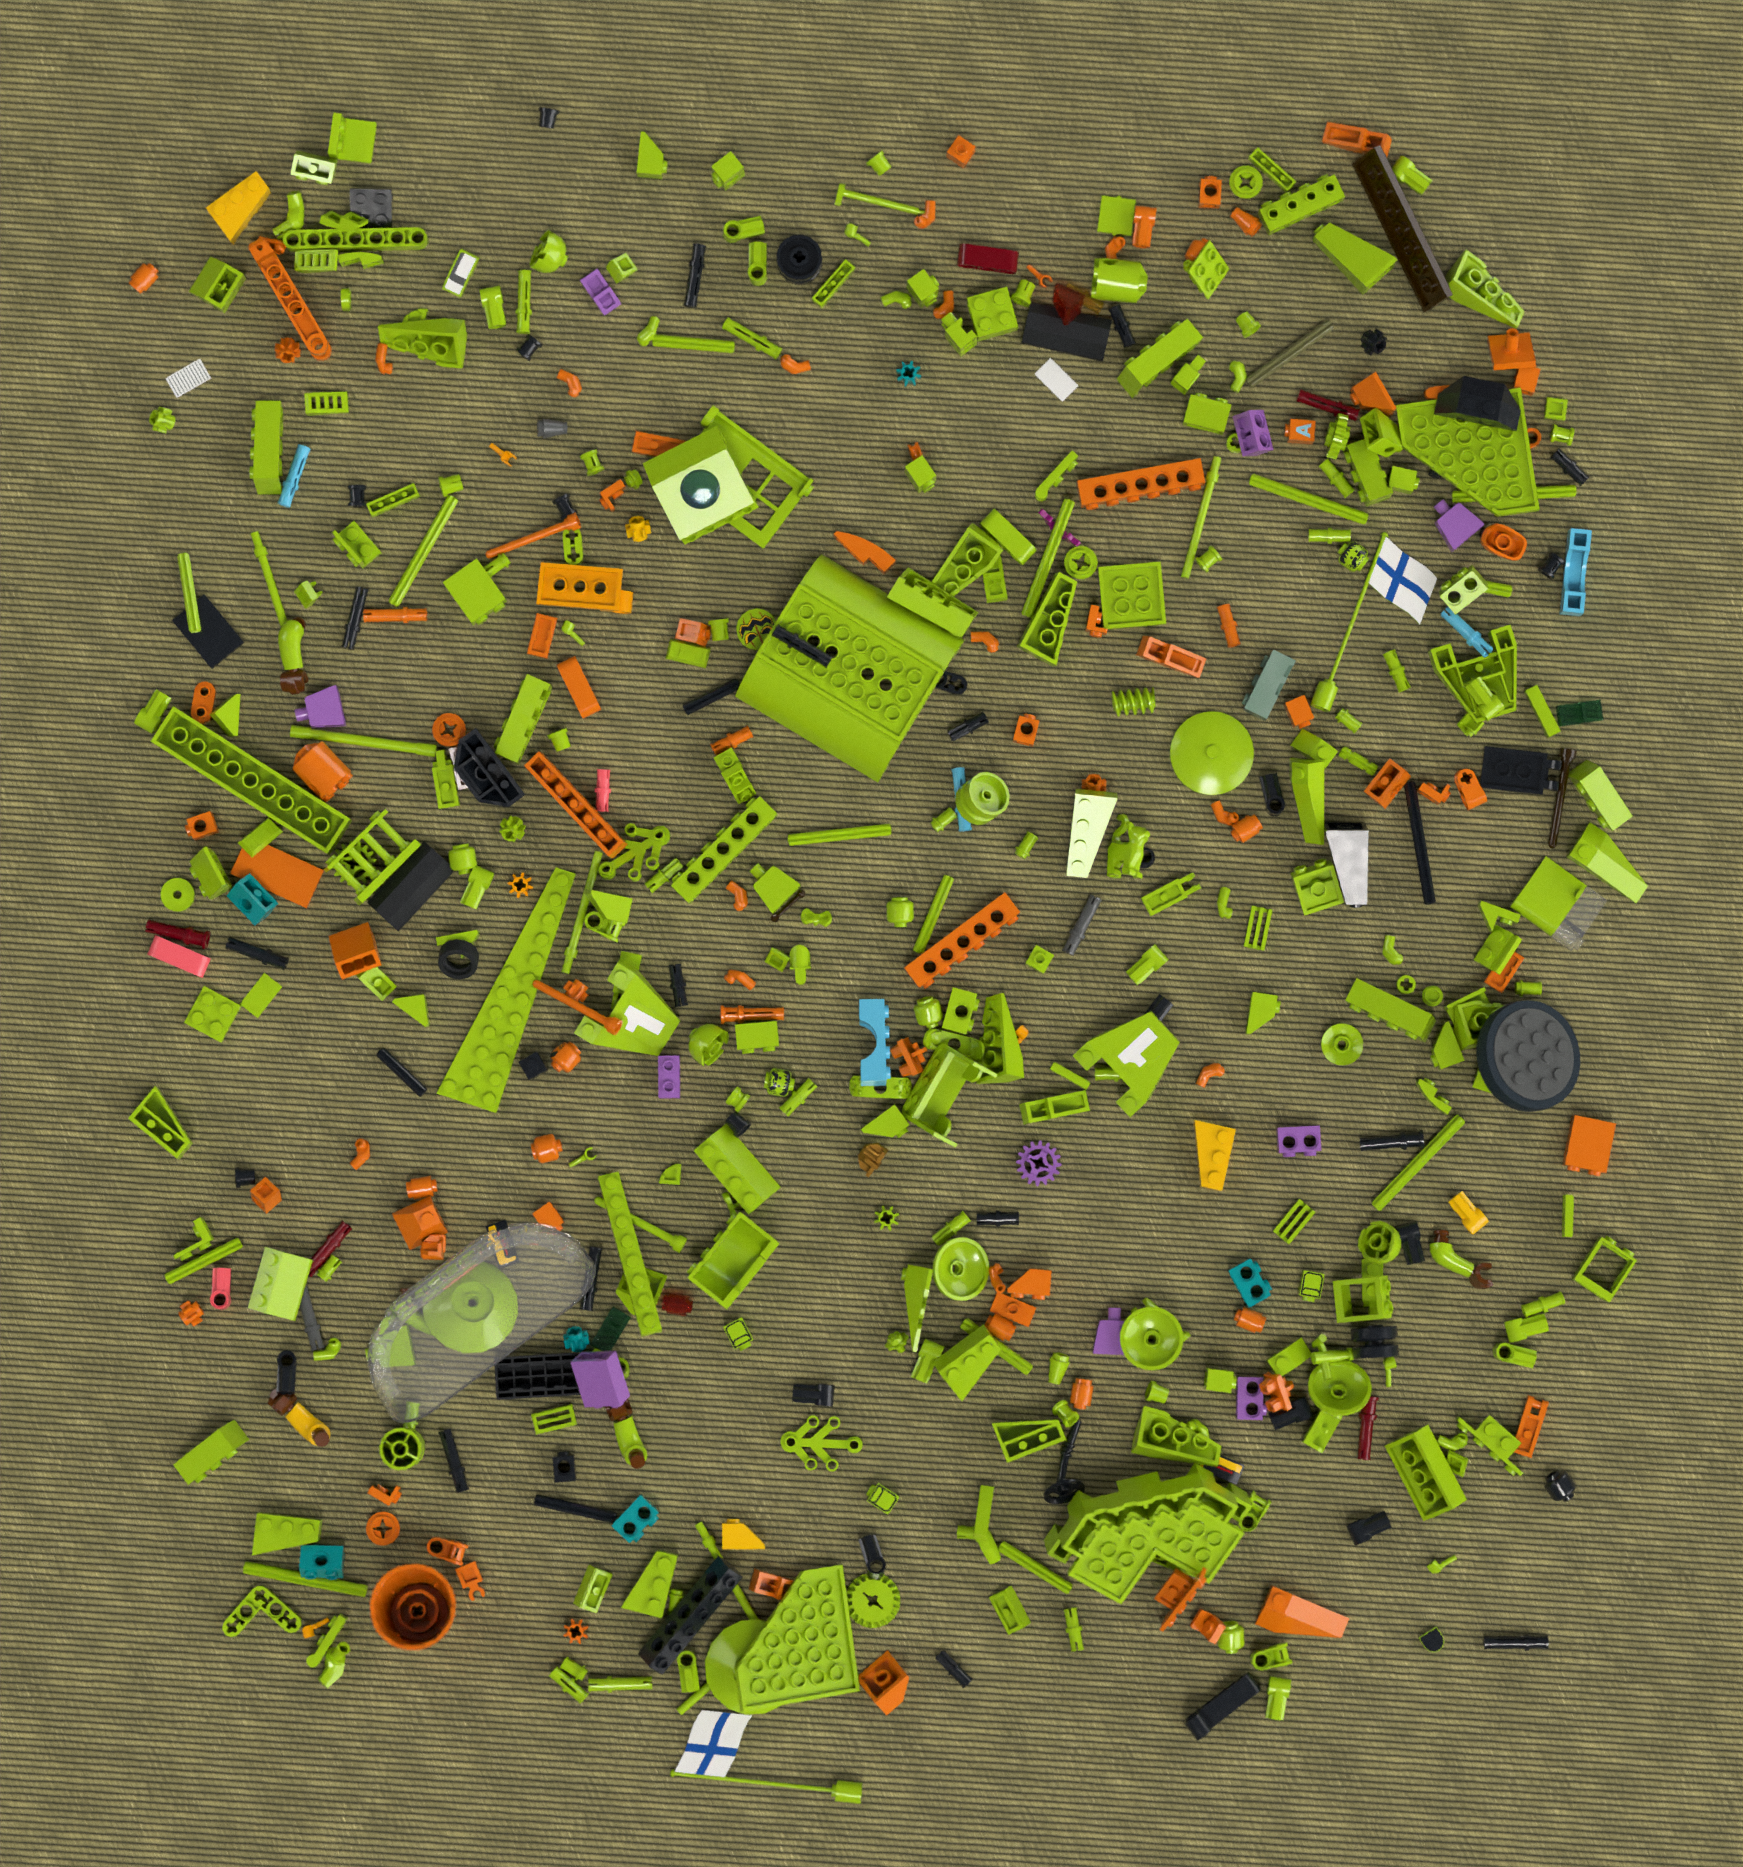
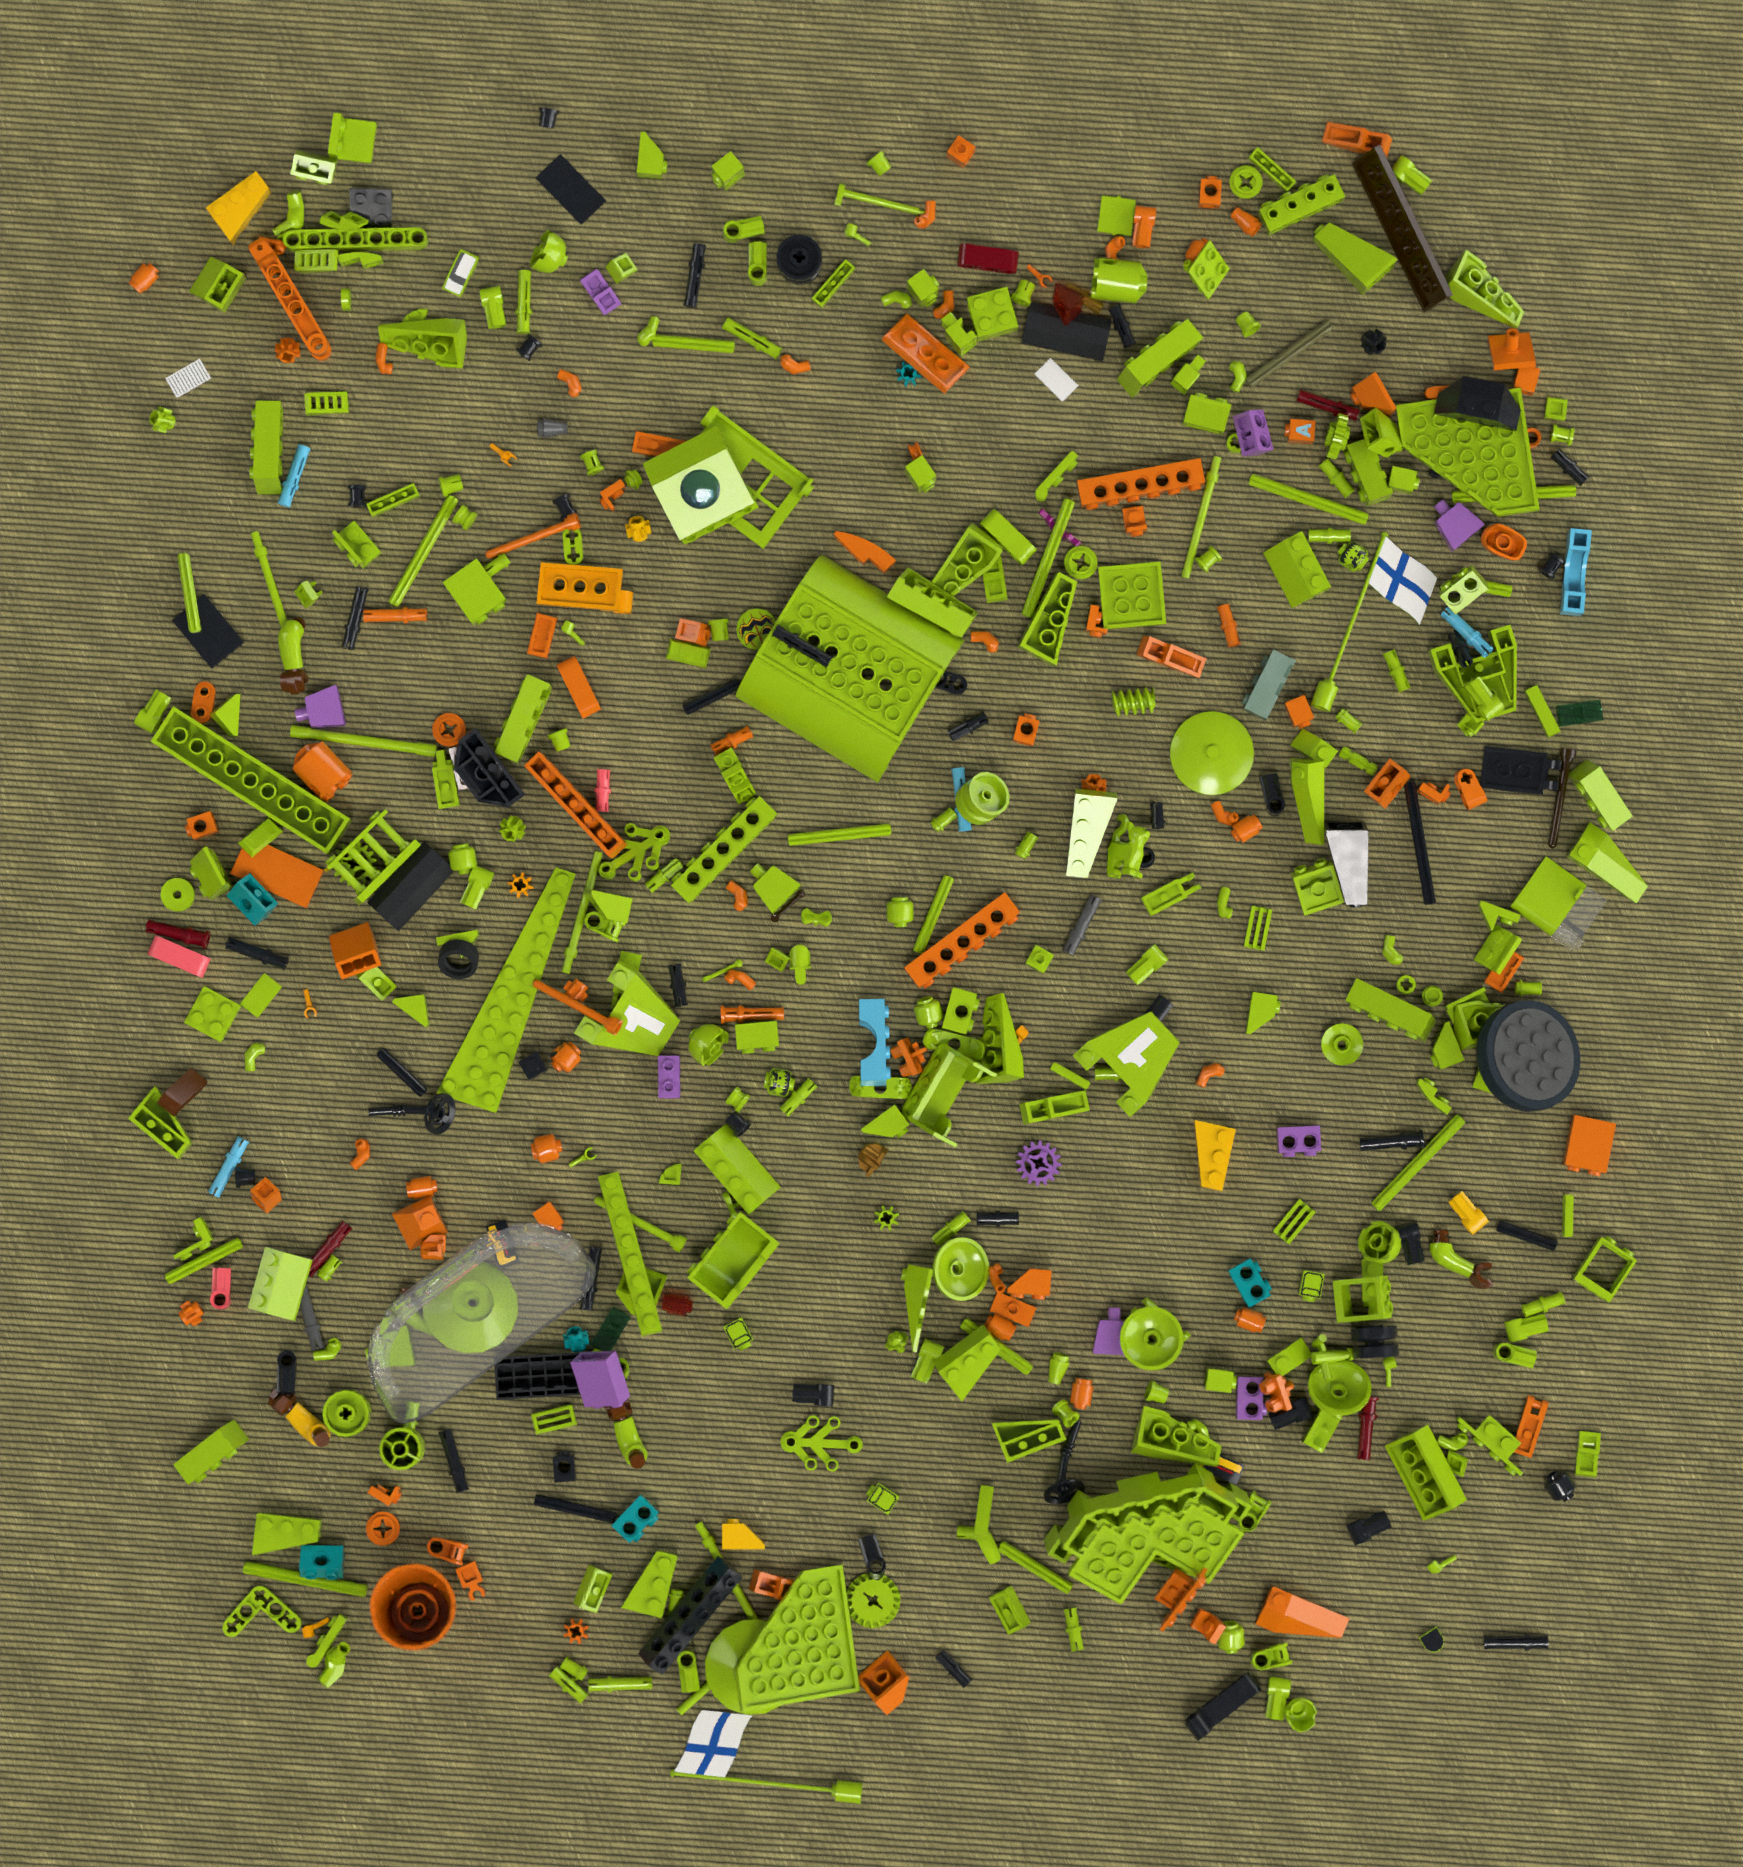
(182, 1092): none -> reddish brown beam
(228, 1166): none -> medium azure pin
(250, 1055): none -> lime arm
(308, 1003): none -> light orange hand
(334, 1413): none -> lime wheel
(430, 1111): none -> black dish
(464, 517): none -> lime wheel
(570, 189): none -> black sticker
(738, 963): none -> lime hinge
(925, 353): none -> orange tile
(1134, 521): none -> orange bracket
(1157, 817): none -> black pin
(1297, 569): none -> lime slope
(1300, 1714): none -> lime hair
(1460, 649): none -> black pin
(1526, 1235): none -> black axle
(1587, 1454): none -> lime slope

